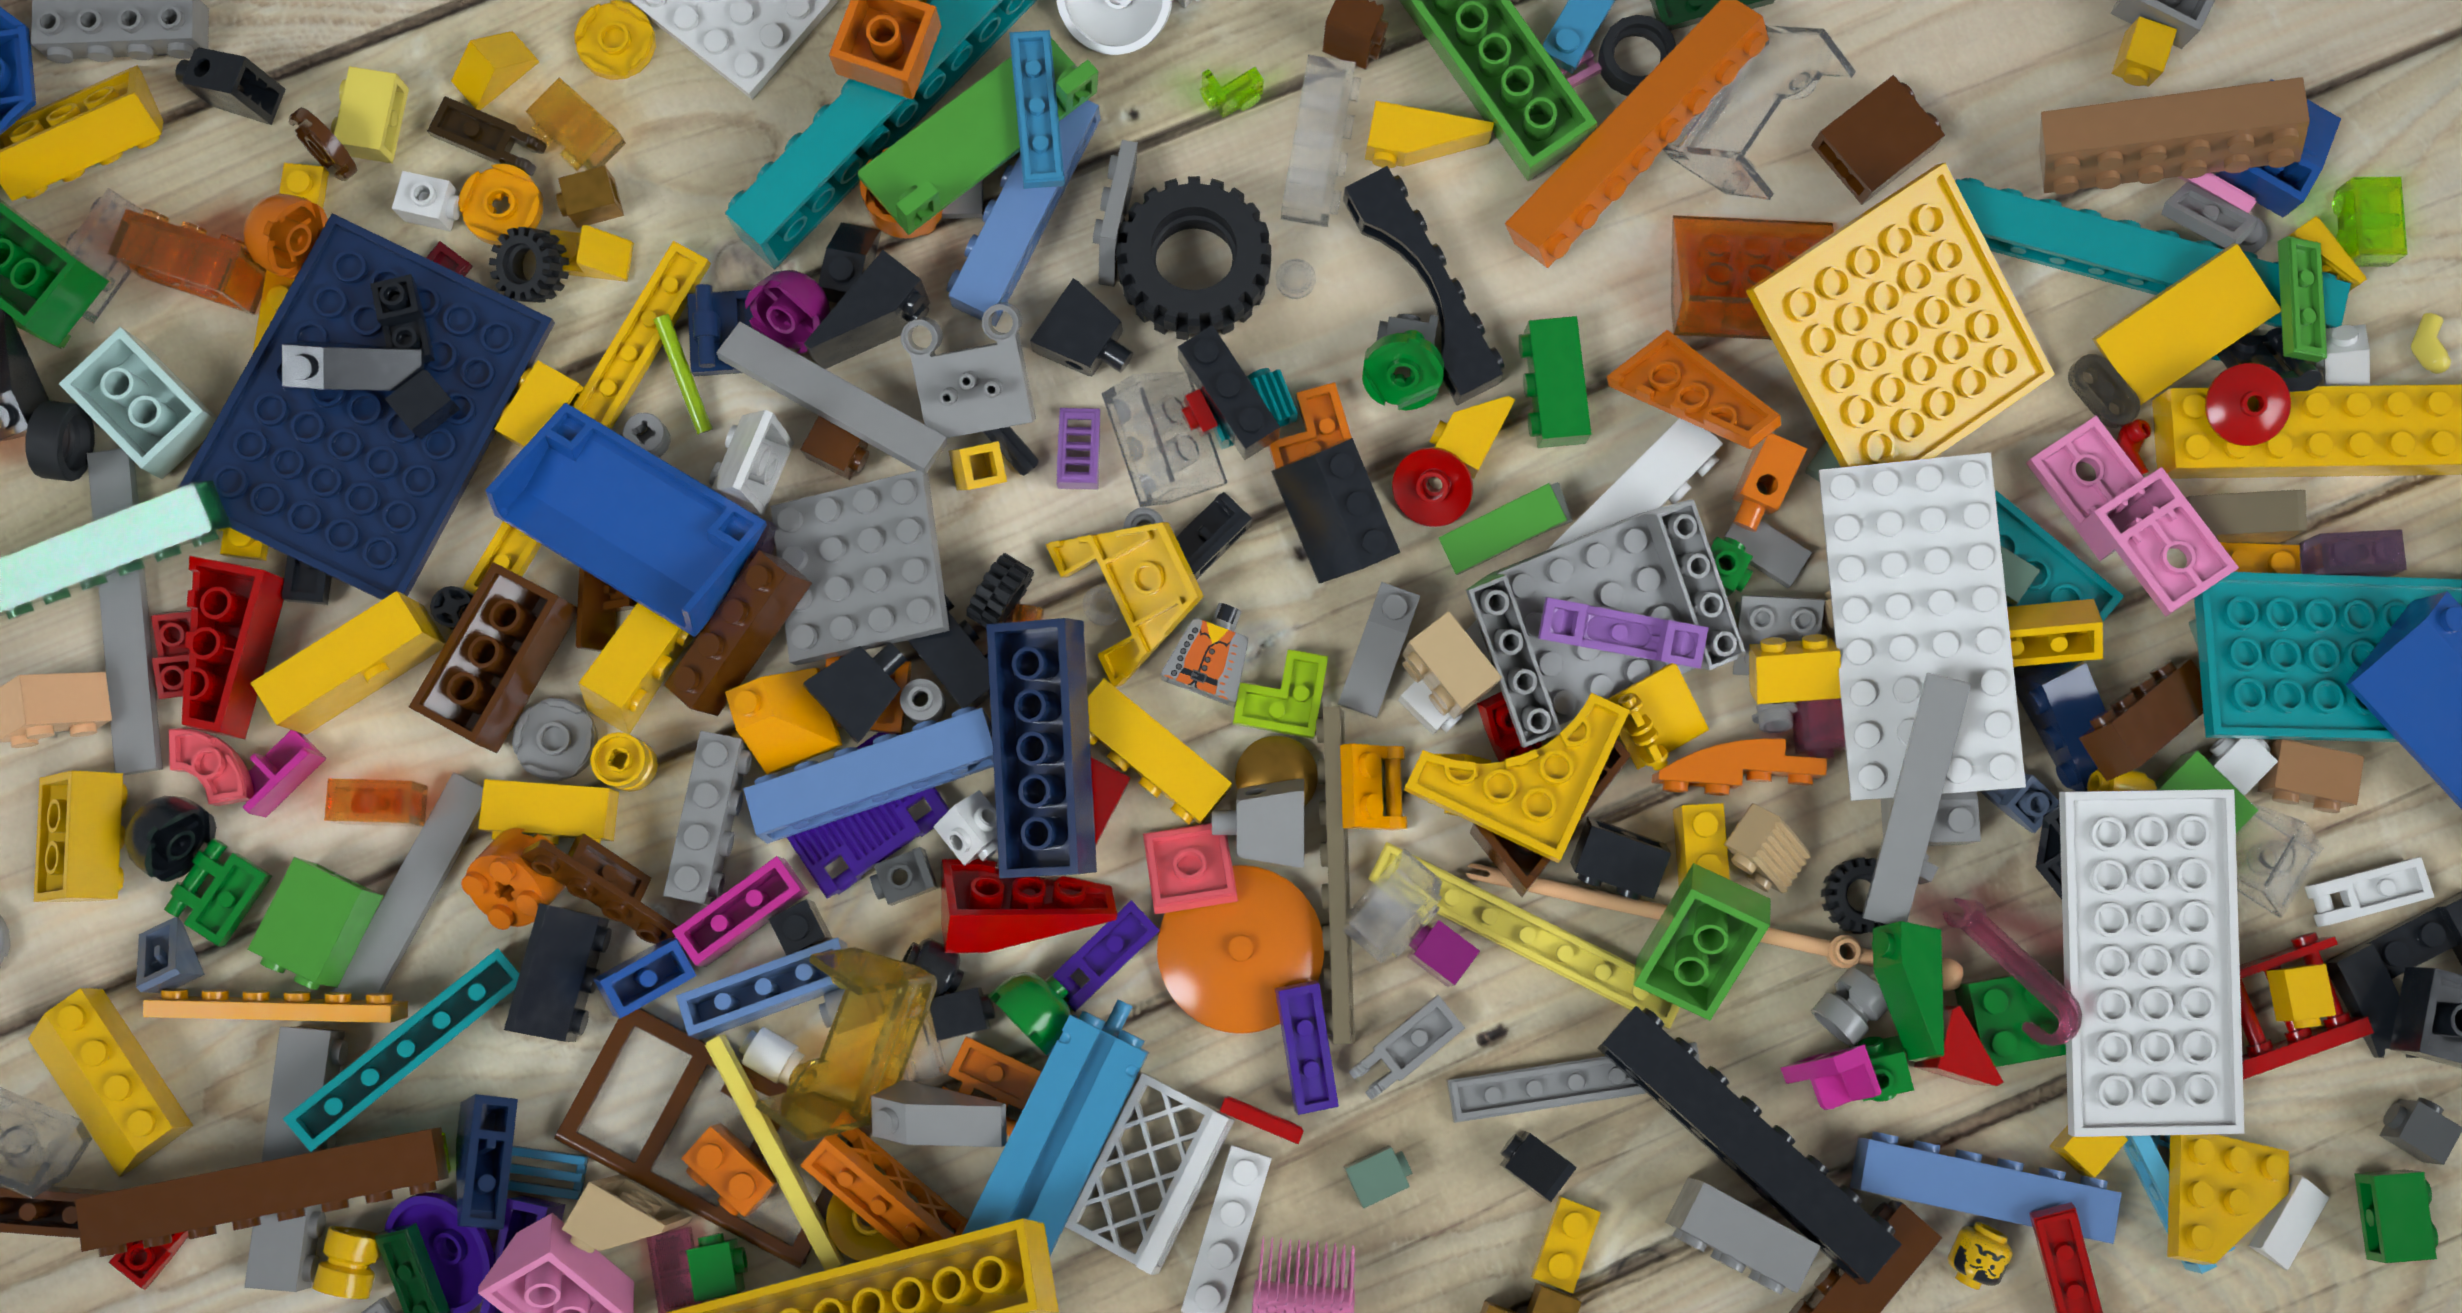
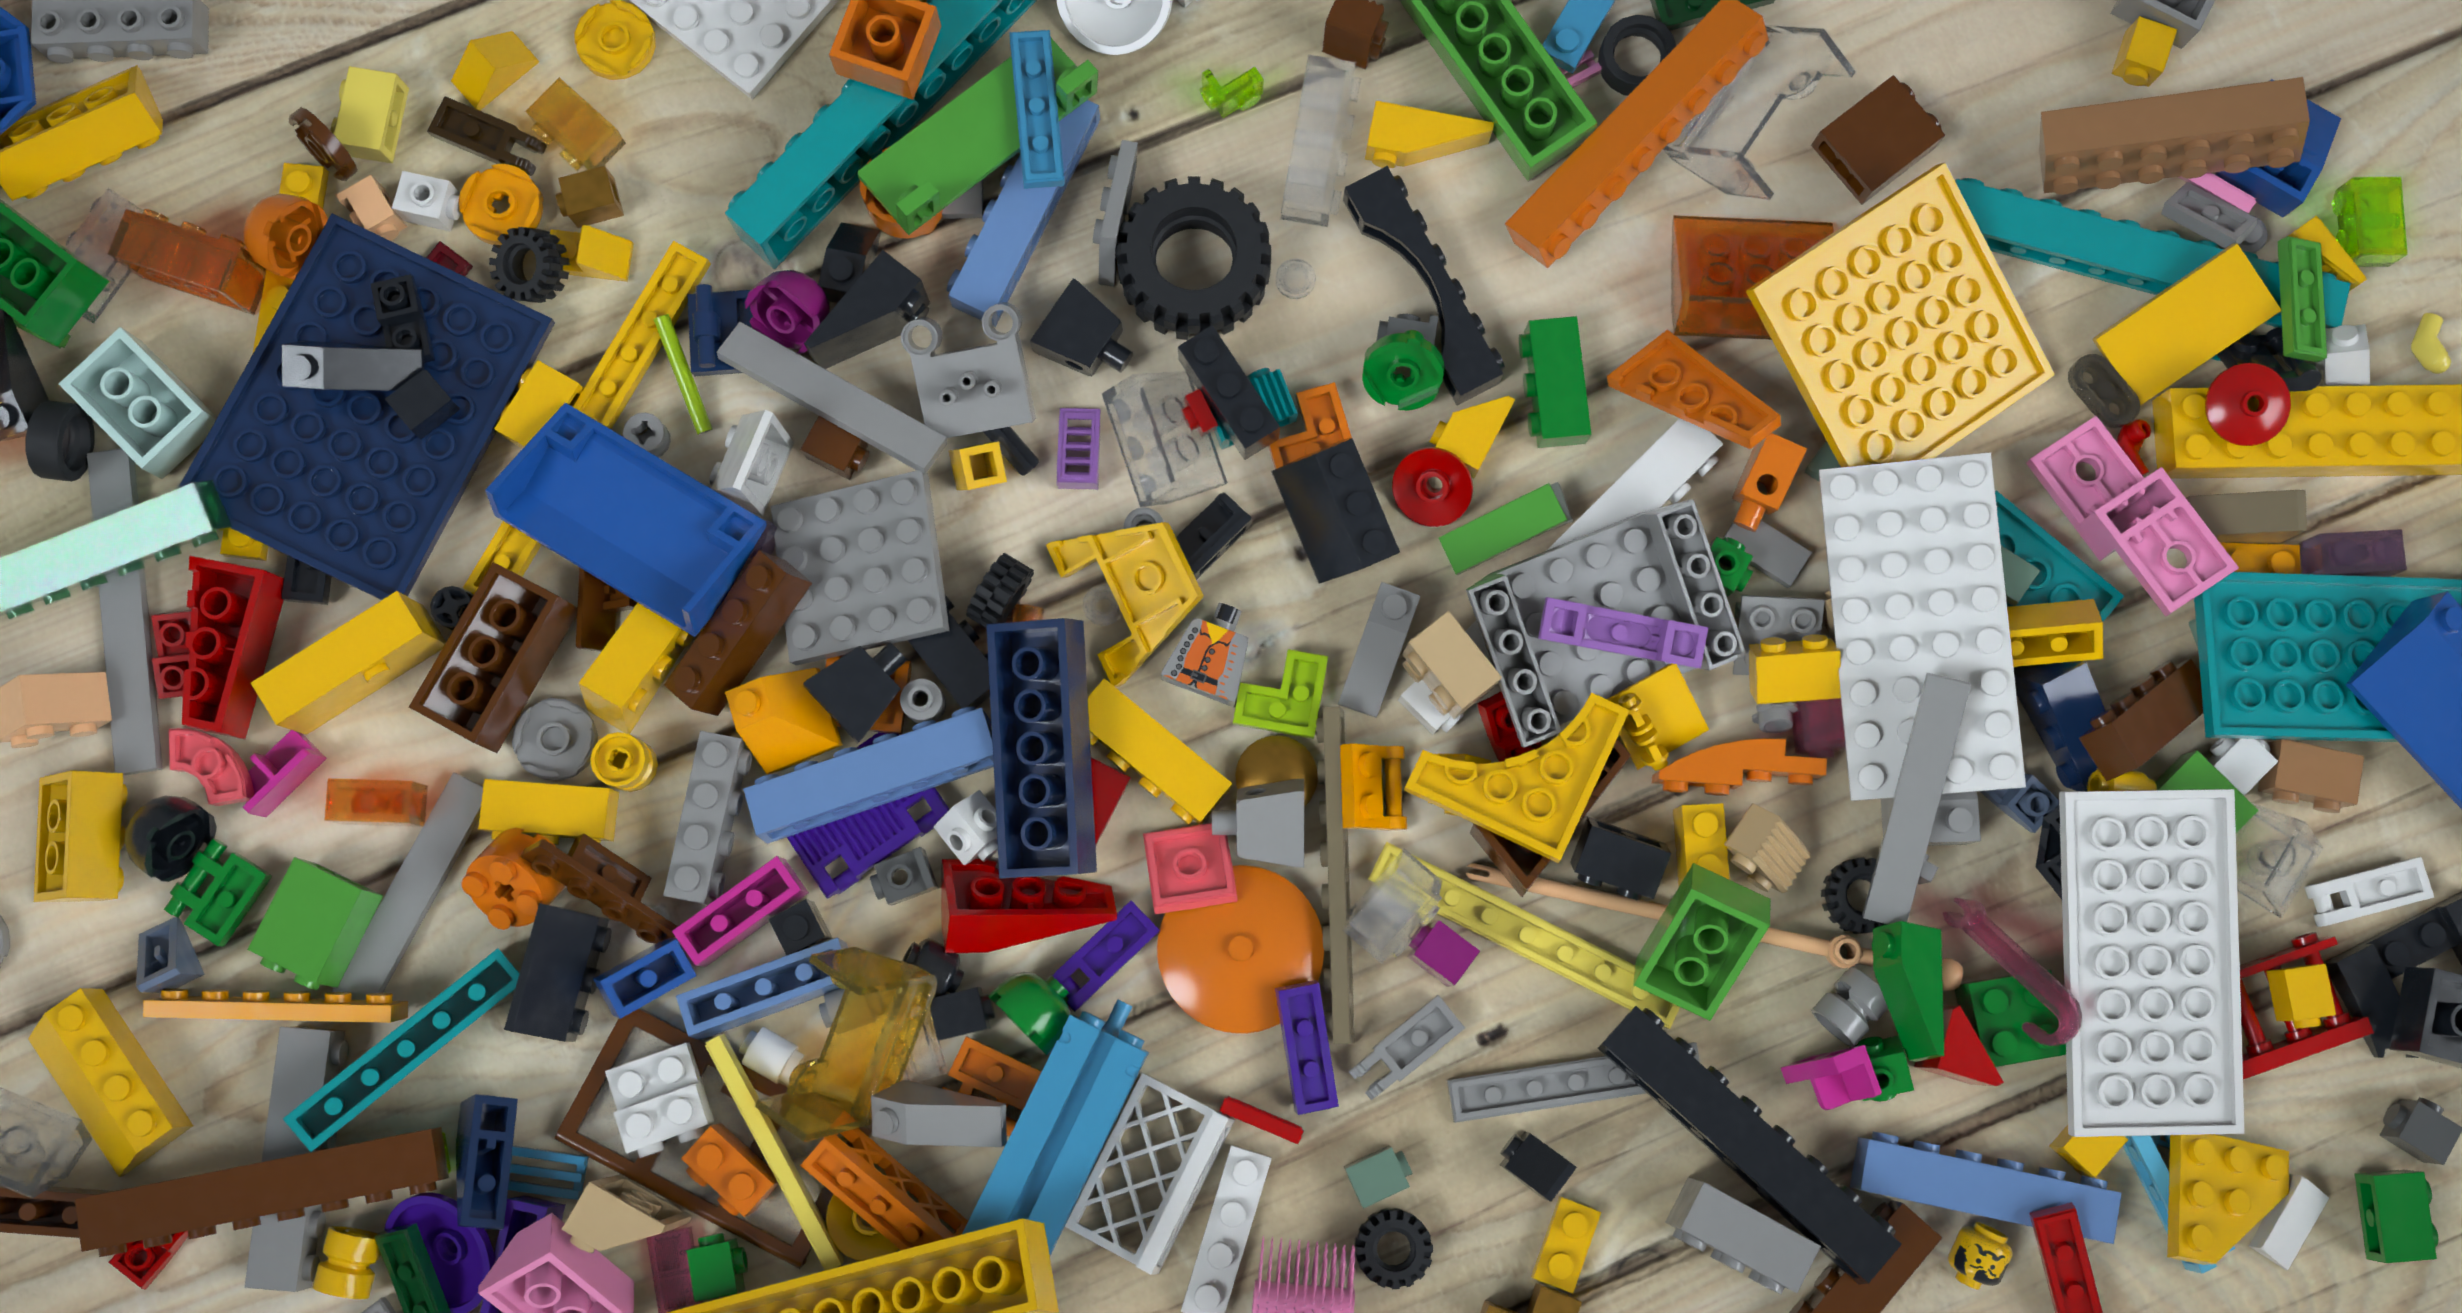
(216, 77): black torso -> none
(372, 208): none -> light nougat brick
(659, 1100): none -> white plate
(1417, 1260): none -> black tyre

